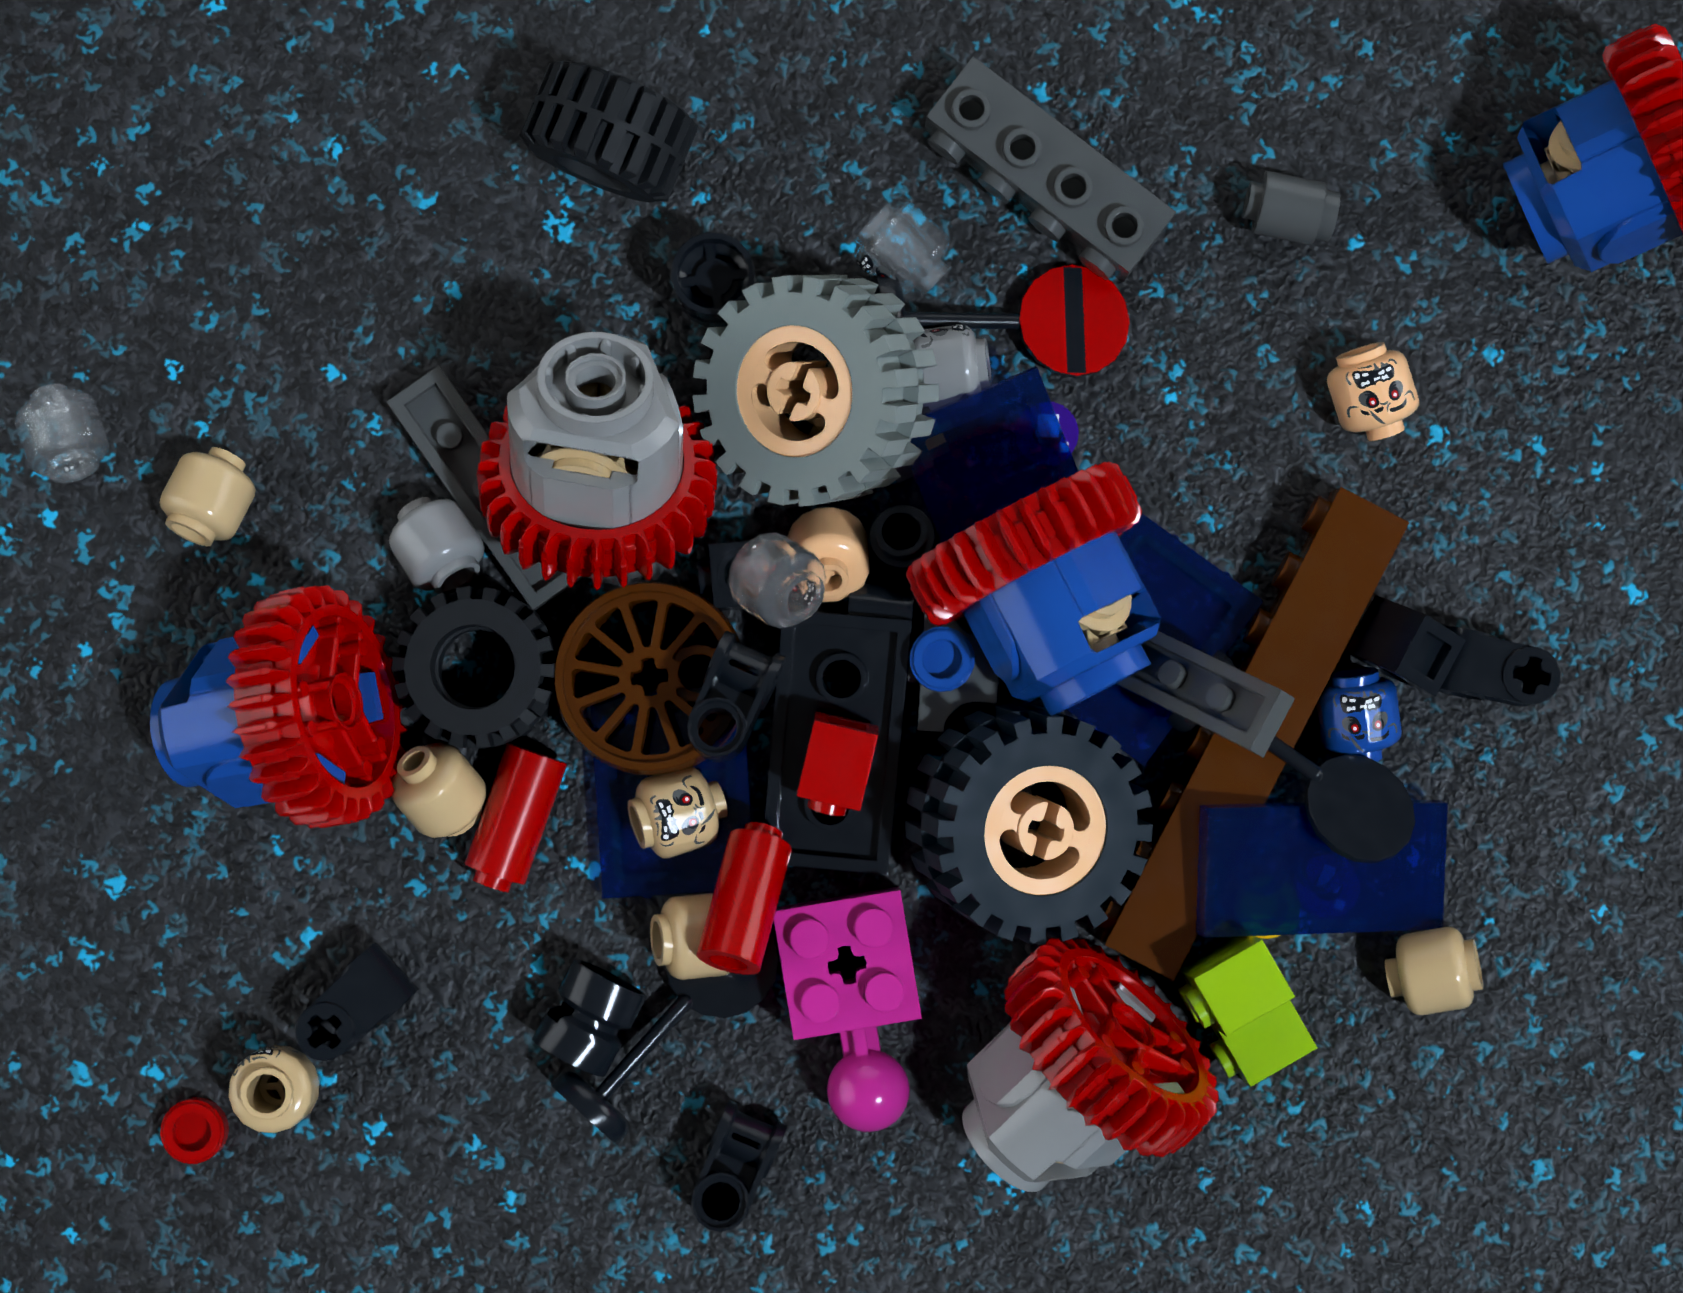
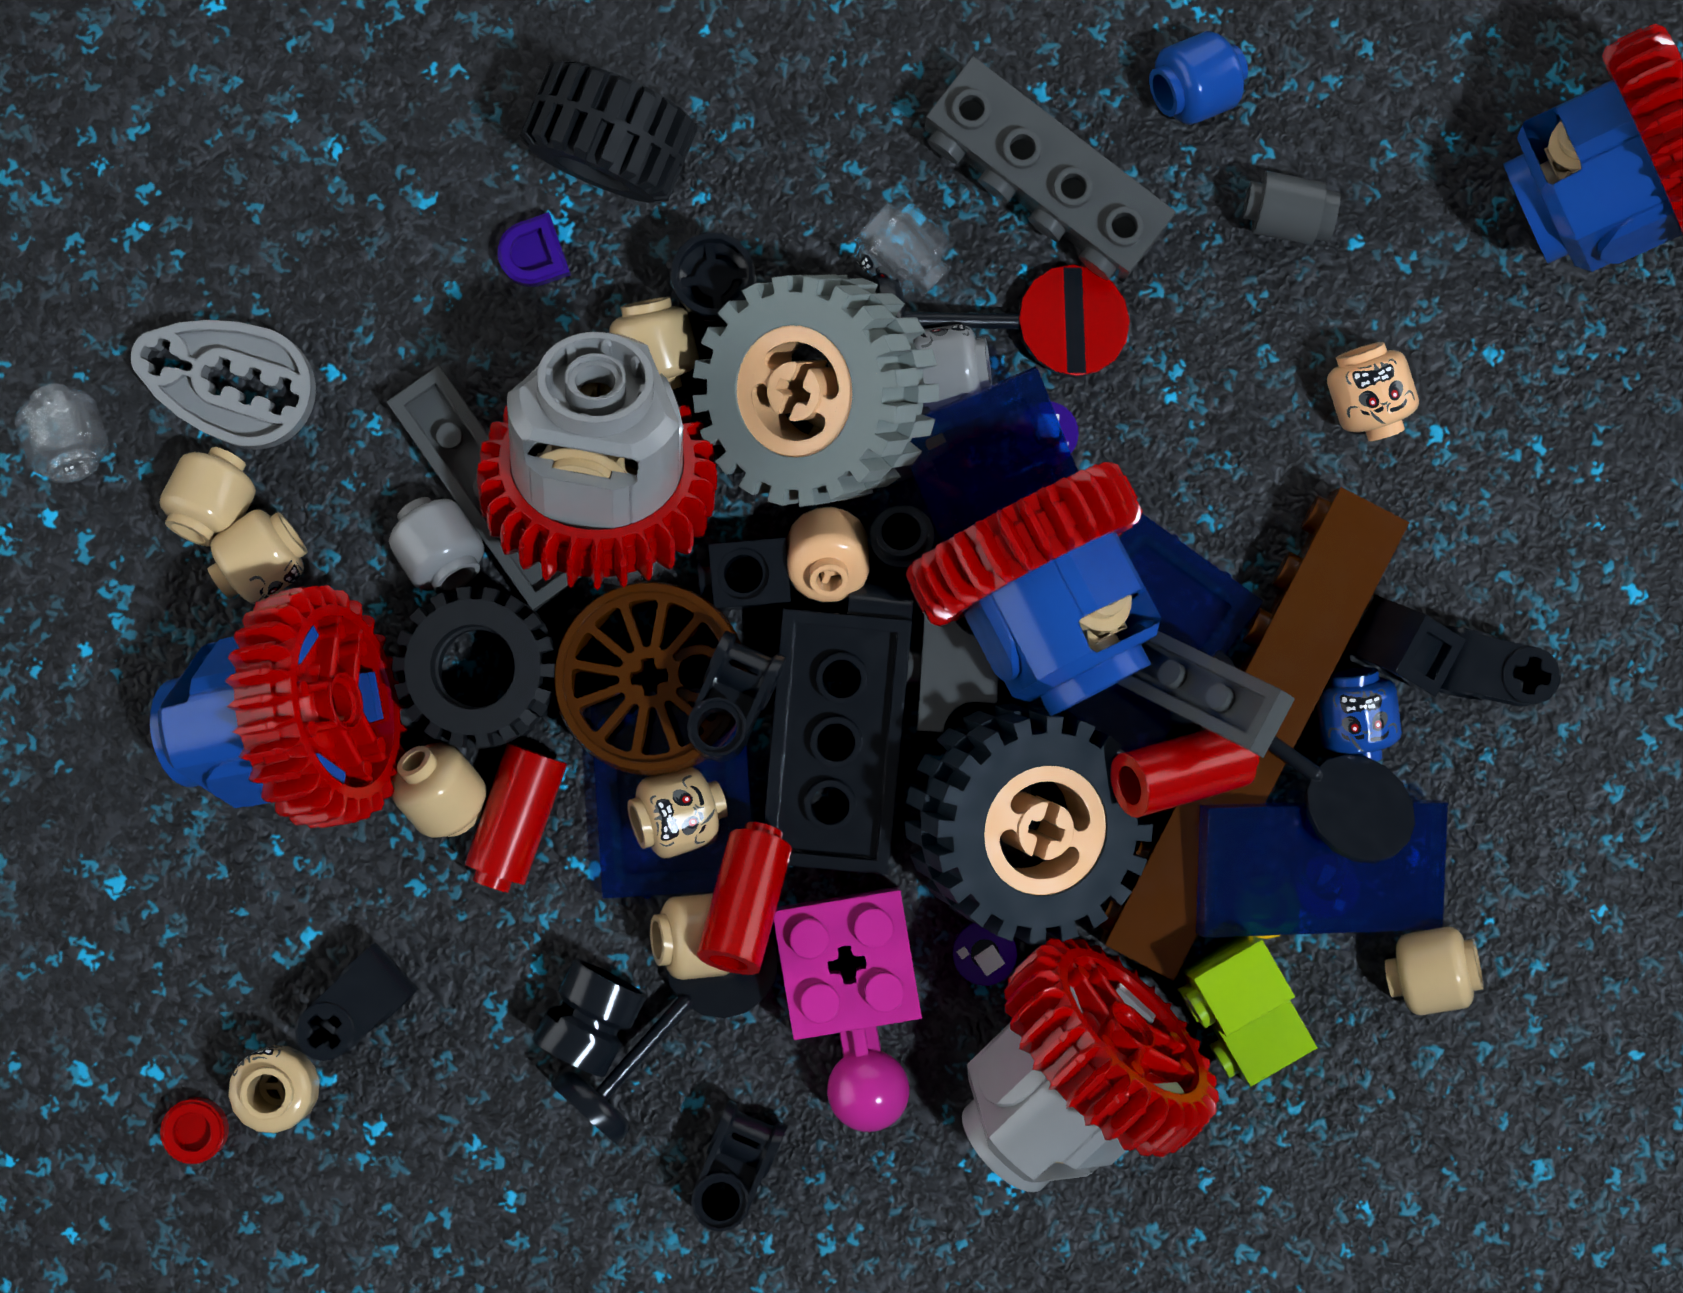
(226, 416): none -> light grey piece
(256, 556): none -> tan head
(532, 252): none -> dark purple tile
(665, 331): none -> tan head
(777, 580): clear head -> none
(837, 764): red brick -> none
(942, 659): blue tile -> none
(983, 955): none -> dark purple tile
(1179, 772): none -> red brick
(1198, 78): none -> blue head

